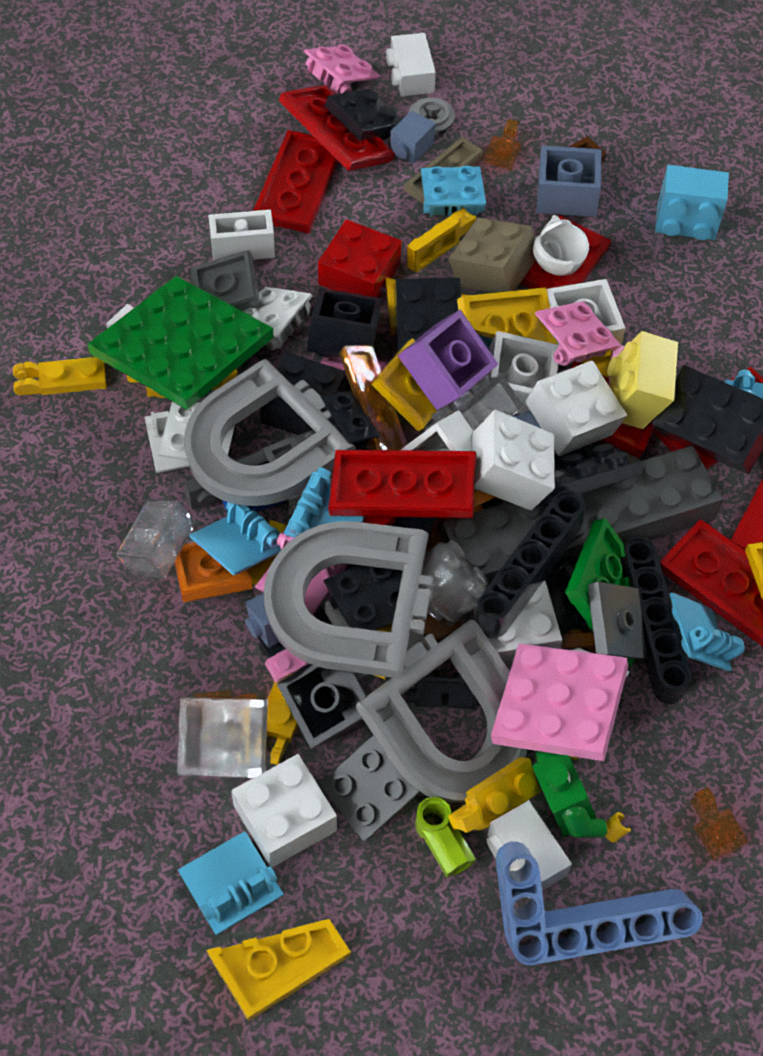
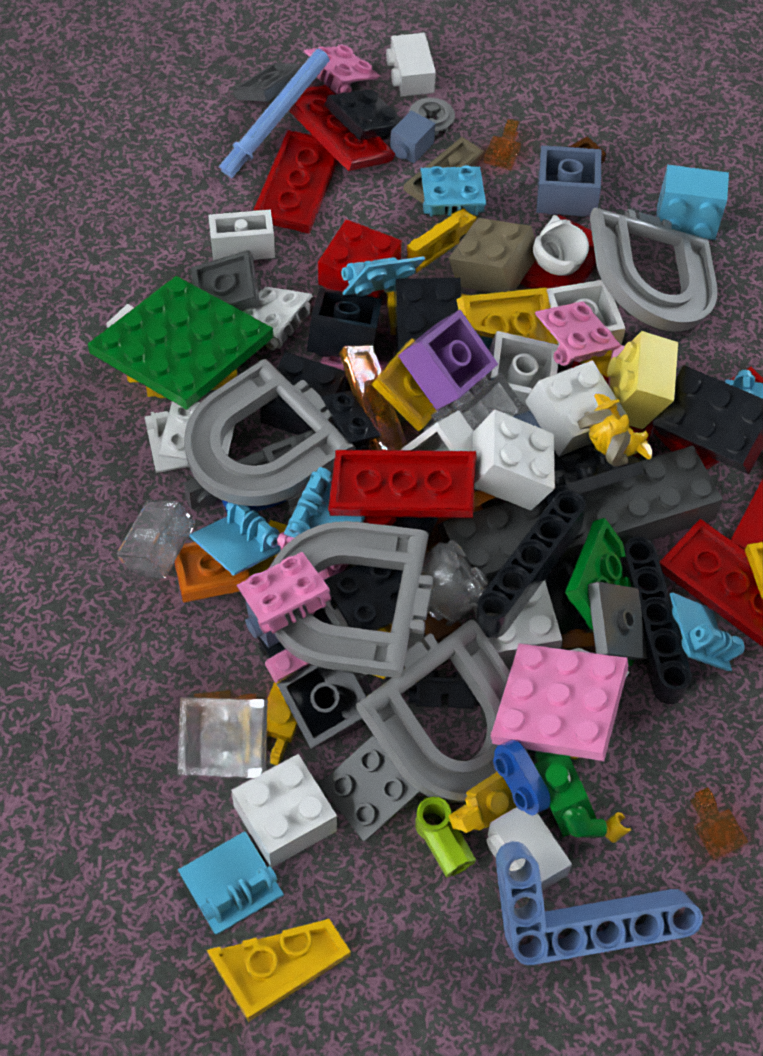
(59, 376): yellow hinge -> none
(267, 83): none -> dark grey plate
(274, 113): none -> light blue axle
(284, 589): none -> bright pink hinge
(378, 274): none -> medium azure hinge
(522, 777): none -> blue plate
(612, 433): none -> hair
(631, 292): none -> light grey piece

